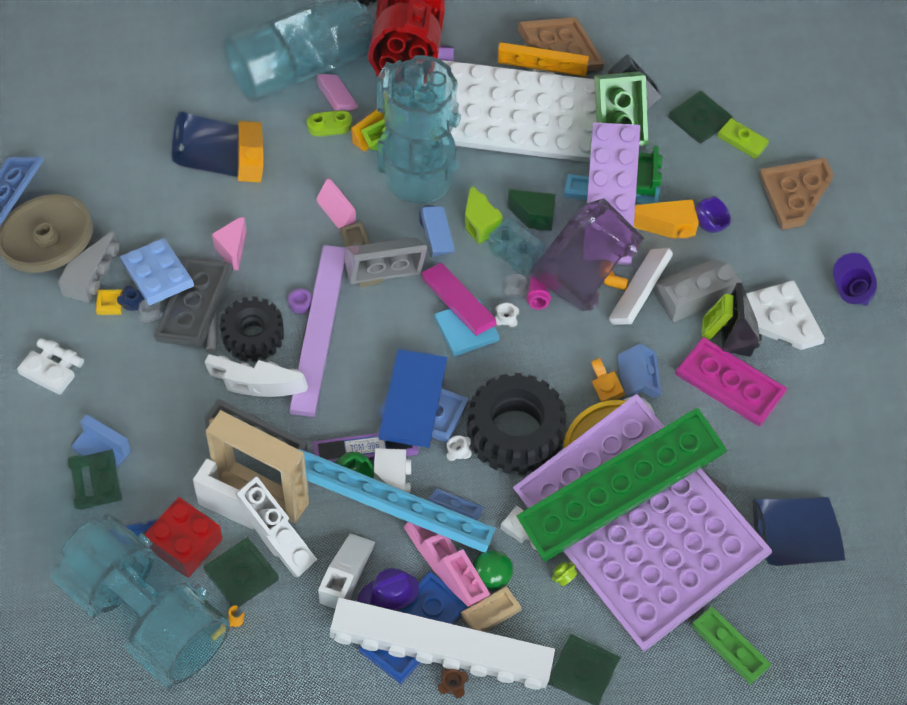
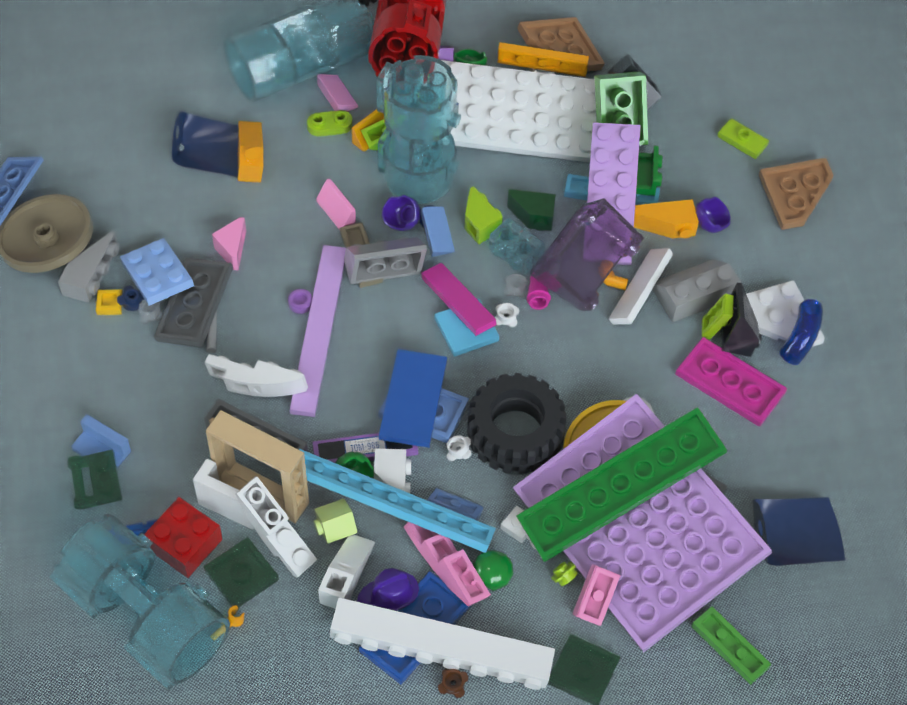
(47, 372): white plate -> none
(249, 314): black tyre -> none
(335, 521): none -> yellowish green brick
(401, 213): none -> dark purple hair
(471, 57): none -> green hair
(491, 610): tan plate -> none
(596, 594): none -> bright pink slope
(606, 385): light orange plate -> none
(639, 371): medium blue panel -> none
(700, 117): clear green tile -> none
(804, 332): none -> clear blue cylinder
(855, 278): dark purple piece -> none

